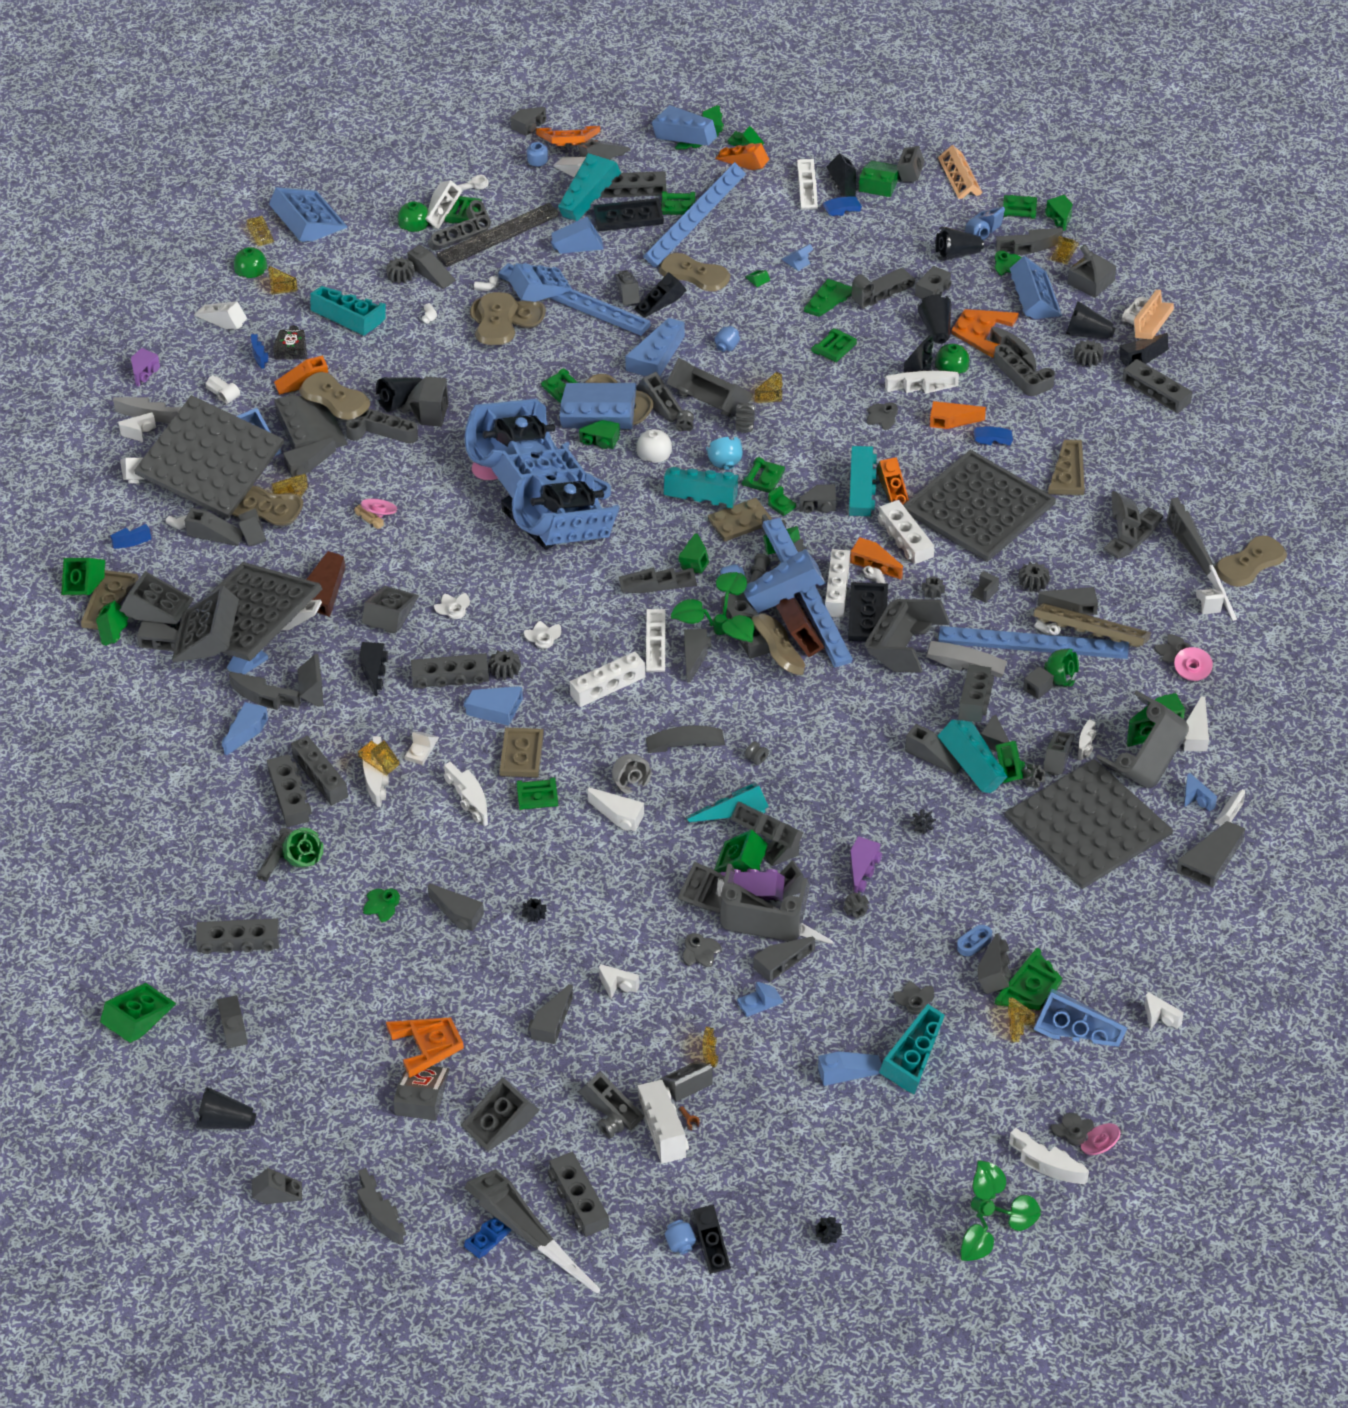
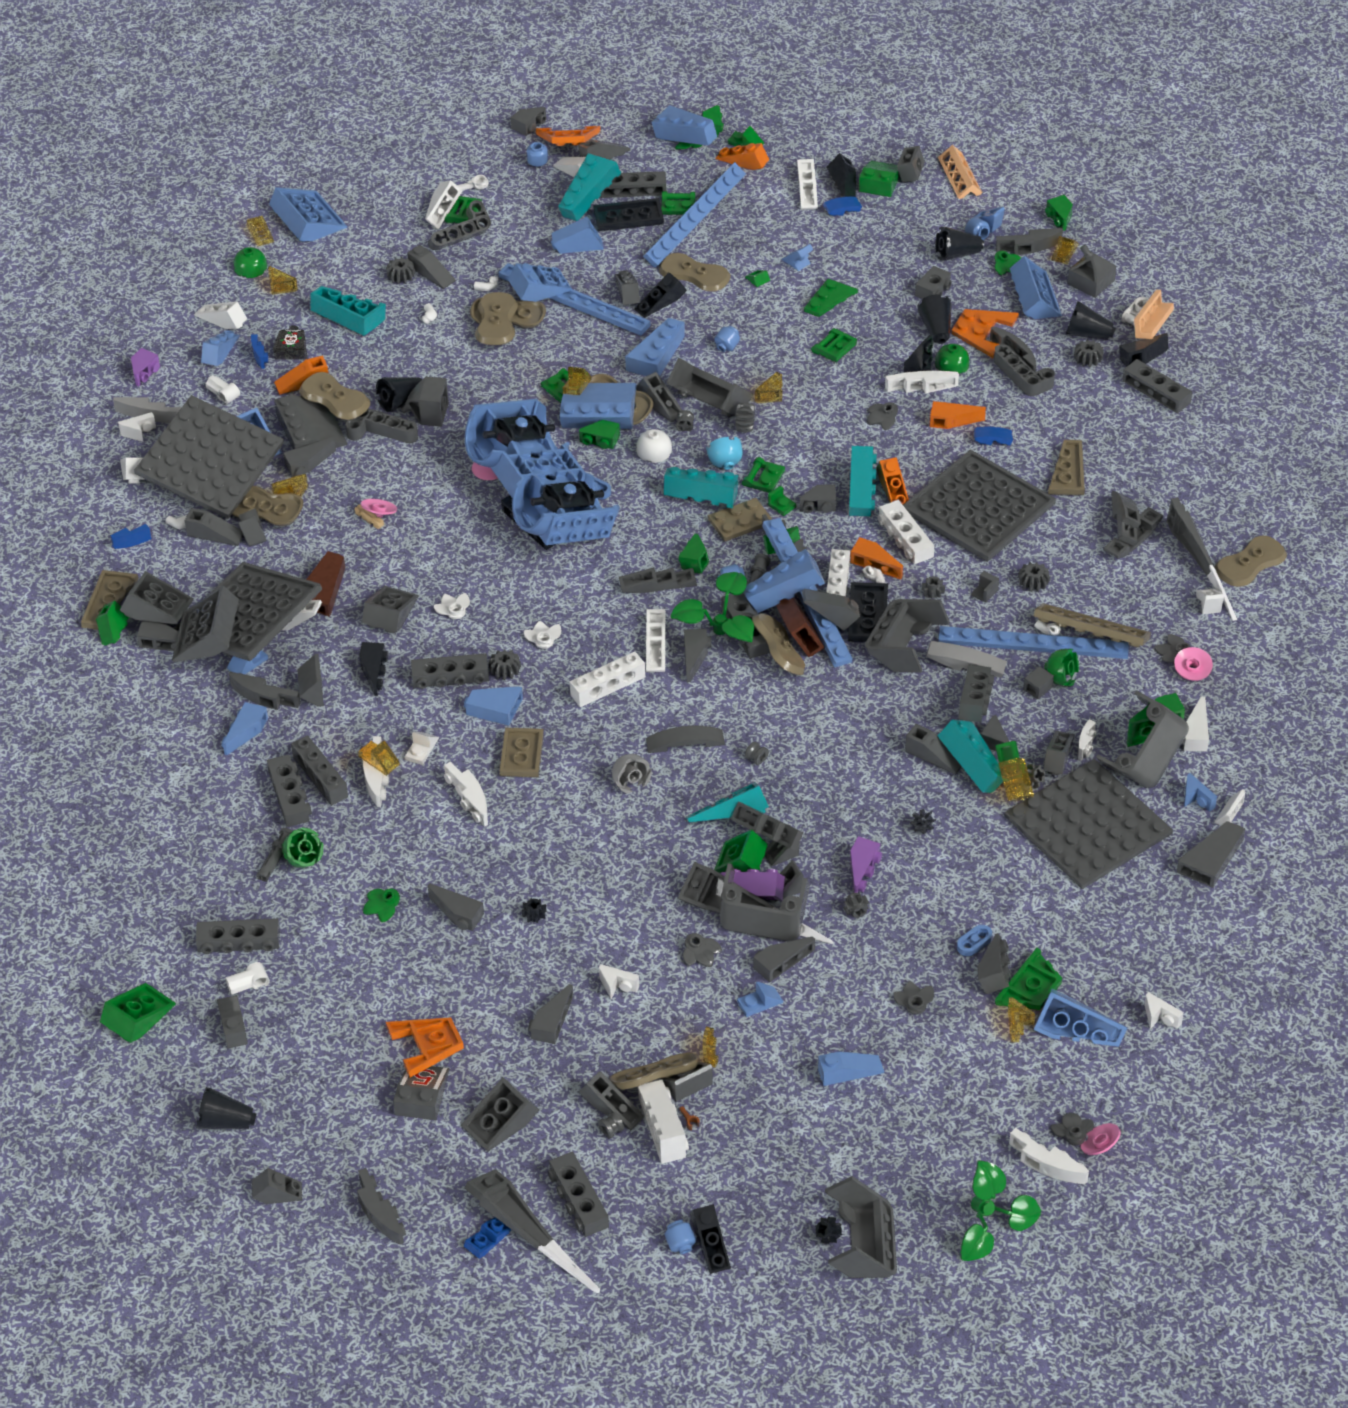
(82, 575): green slope -> none
(218, 347): none -> medium blue slope
(253, 977): none -> white piece
(412, 217): green cylinder -> none
(497, 234): clear smoke plate -> none
(537, 794): green plate -> none
(577, 382): none -> clear yellow slope
(620, 810): white slope -> none
(661, 1069): none -> dark tan plate
(833, 607): none -> dark grey slope
(869, 293): dark grey beam -> none
(871, 1231): none -> dark grey windscreen
(913, 1050): teal wedge -> none
(1016, 779): none -> clear yellow brick
(1020, 206): green plate -> none
(1078, 599): dark grey slope -> none

